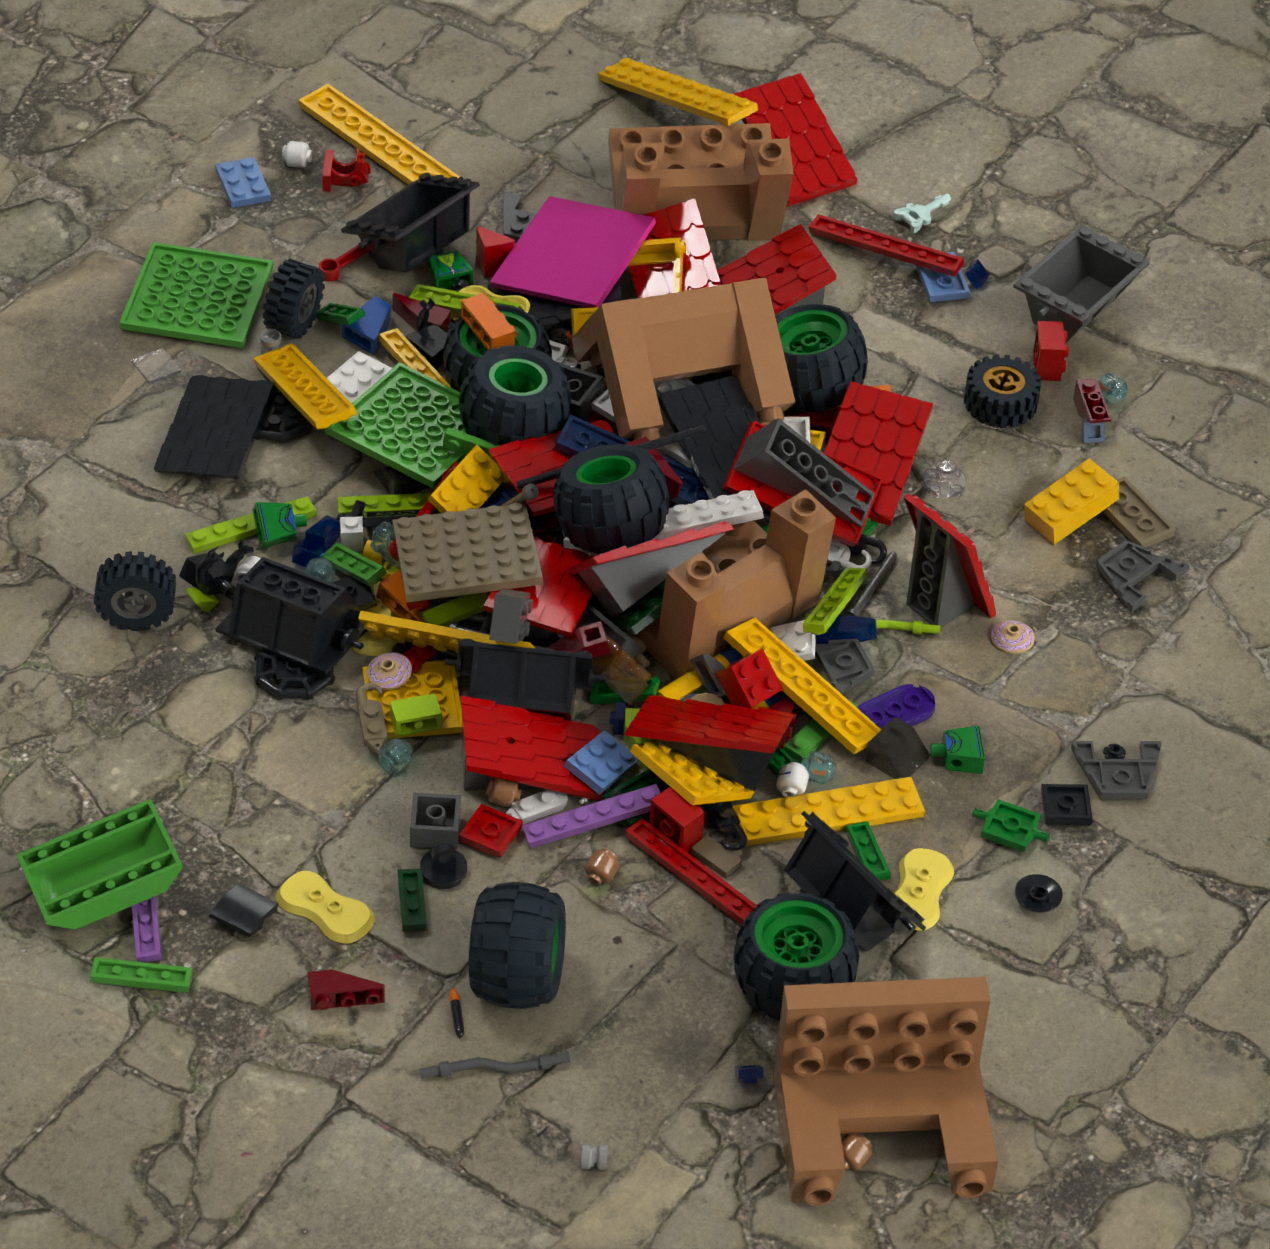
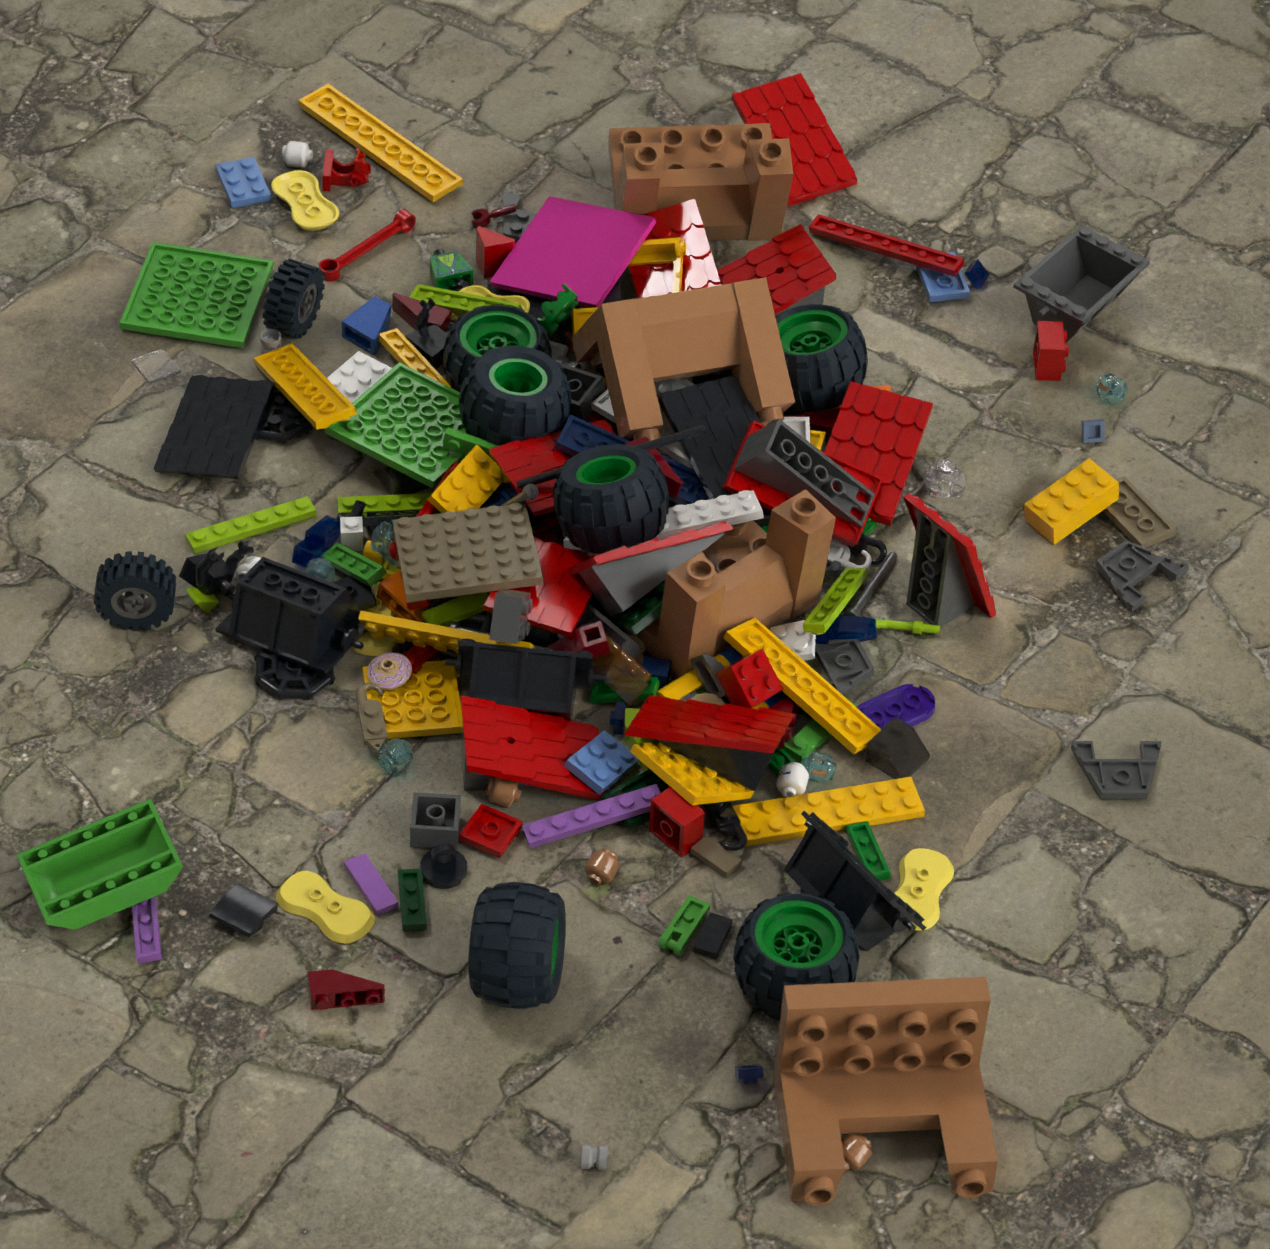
(141, 975): bright green plate -> none
(276, 523): green torso -> none
(307, 204): none -> light yellow plate
(340, 313): green tile -> none
(371, 884): none -> medium lavender tile
(415, 221): black piece -> none
(415, 715): lime brick -> none
(445, 1068): dark grey bar -> none
(454, 999): black piece -> none
(485, 216): none -> dark red piece
(487, 322): orange brick -> none
(539, 805): white plate -> none
(560, 309): none -> green plate
(658, 668): none -> dark blue brick
(677, 91): yellow plate -> none
(684, 925): none -> bright green plate
(690, 870): red plate -> none
(713, 935): none -> black tile
(919, 212): light aqua piece -> none
(961, 750): green torso -> none
(1010, 825): green plate -> none
(1012, 637): dish -> none
(1014, 403): black wheel -> none
(1038, 893): black dish -> none
(1066, 804): black plate -> none
(1090, 401): dark red slope -> none
(1114, 751): black plate -> none

